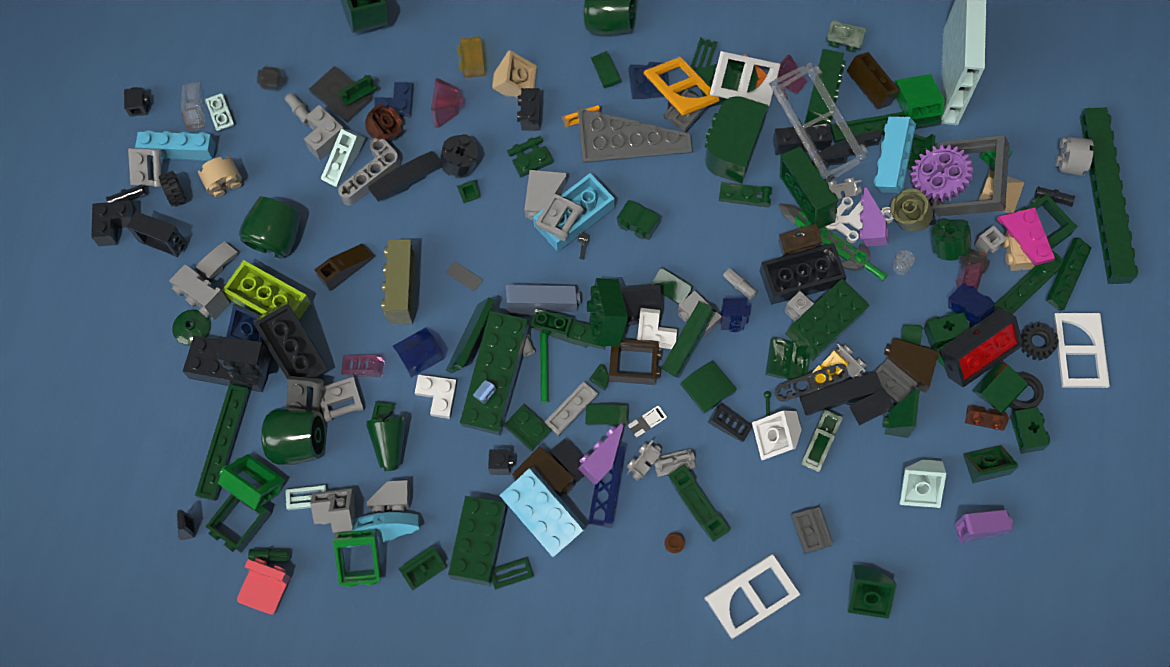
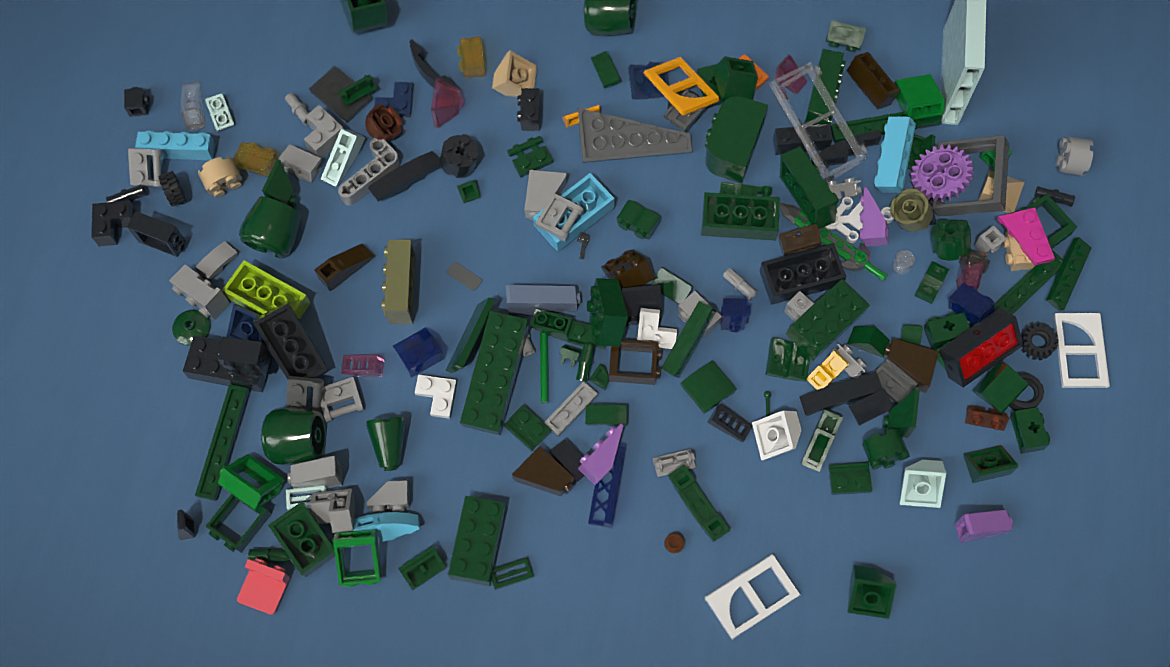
(255, 159): none -> clear yellow brick
(270, 78): clear smoke head -> none
(279, 186): none -> dark green slope
(300, 163): none -> light grey hinge
(303, 539): none -> dark green slope
(316, 473): none -> light grey slope
(382, 410): dark green tile -> none
(423, 69): none -> black slope
(484, 392): light blue slope -> none
(500, 462): black brick -> none
(542, 511): medium azure brick -> none
(570, 352): none -> dark green tile
(585, 362): none -> dark green axle
(629, 269): none -> dark brown slope
(647, 421): sticker -> none
(648, 454): light grey hinge -> none
(707, 44): dark green tile -> none
(740, 216): none -> dark green brick
(761, 94): white window -> none
(810, 379): black beam -> none
(812, 530): dark grey plate -> none
(850, 478): none -> dark green plate
(868, 339): none -> dark green slope
(885, 449): none -> dark green brick
(931, 282): none -> dark green slope
(1108, 198): dark green brick -> none

